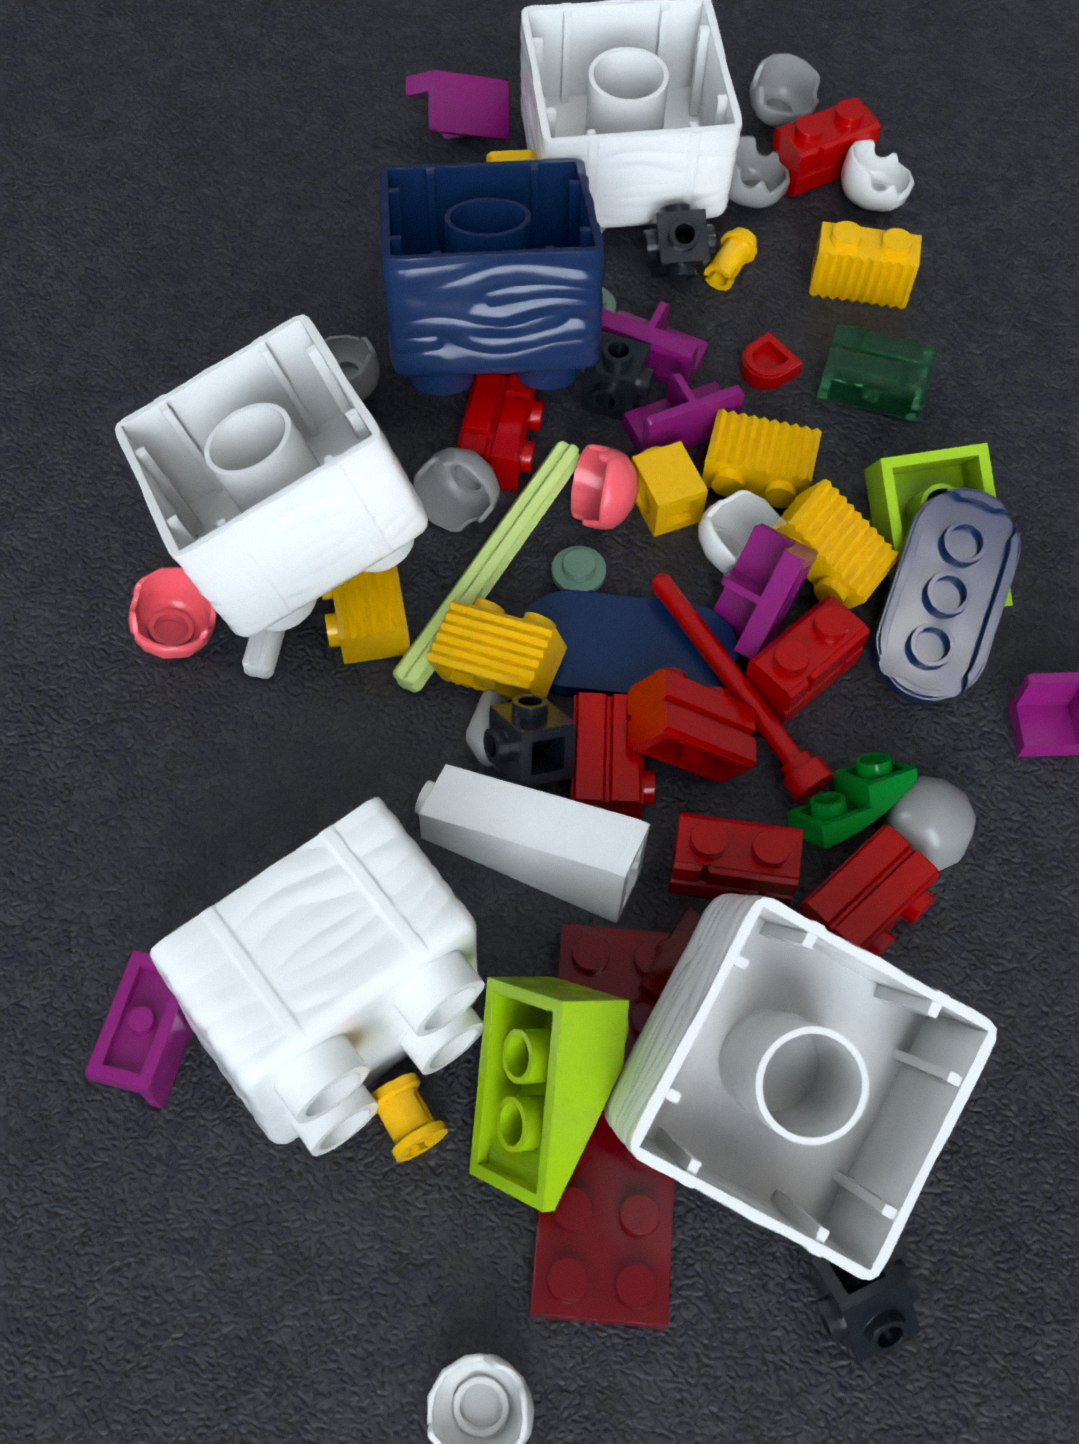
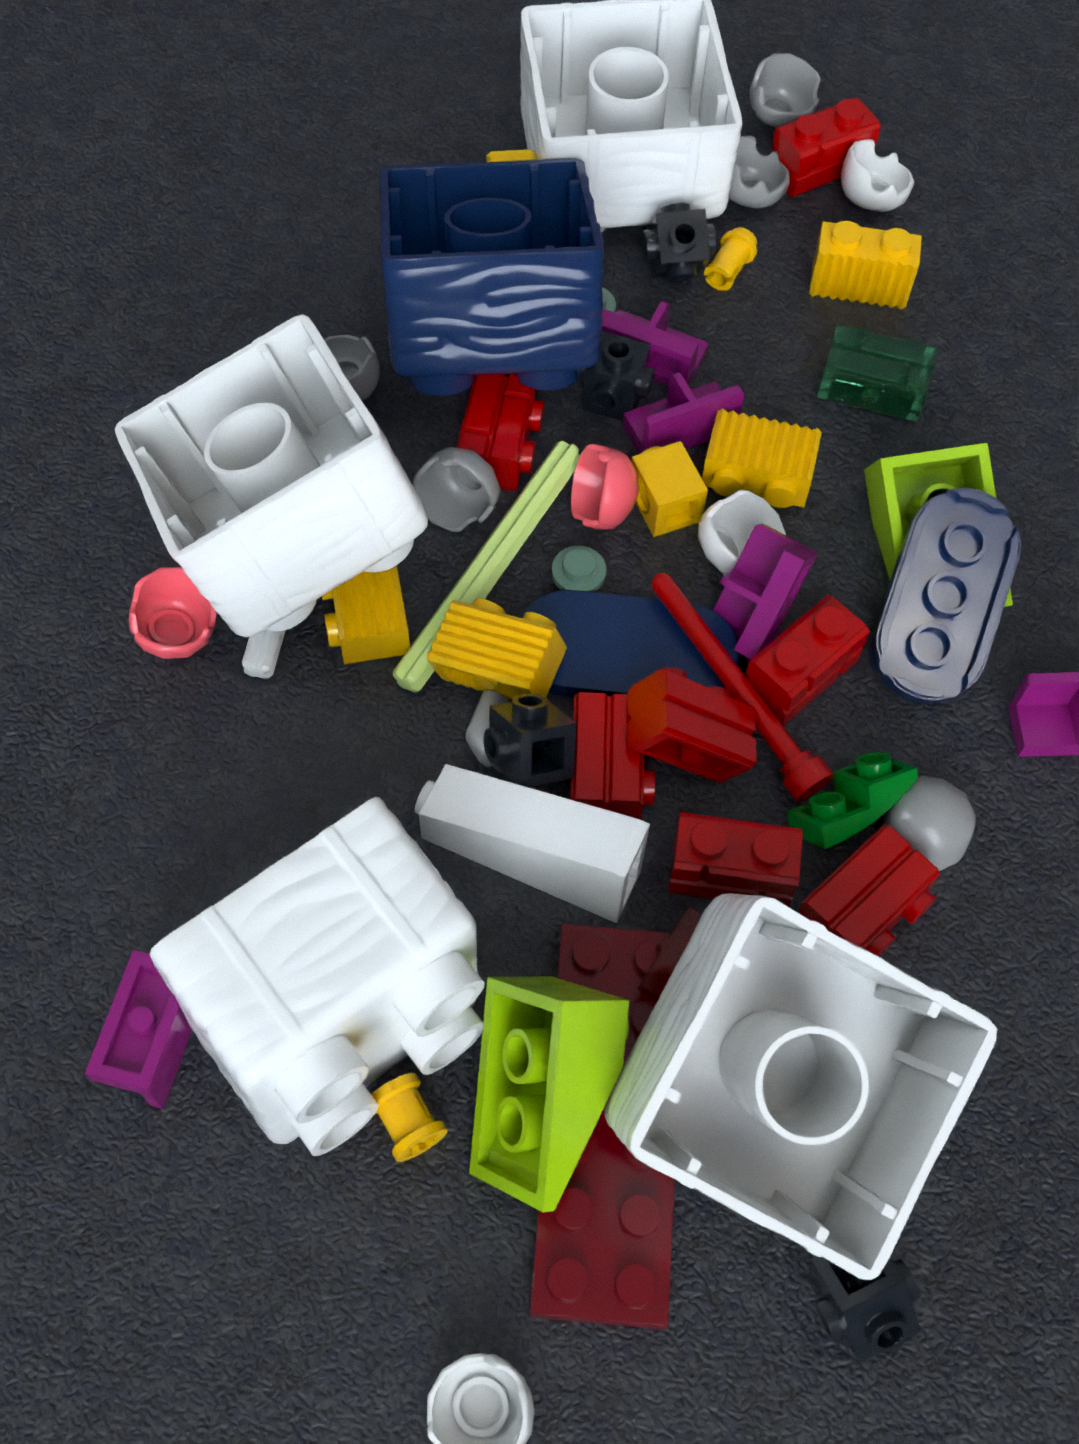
(463, 104): magenta panel -> none
(768, 363): red tile -> none
(850, 552): yellow brick -> none

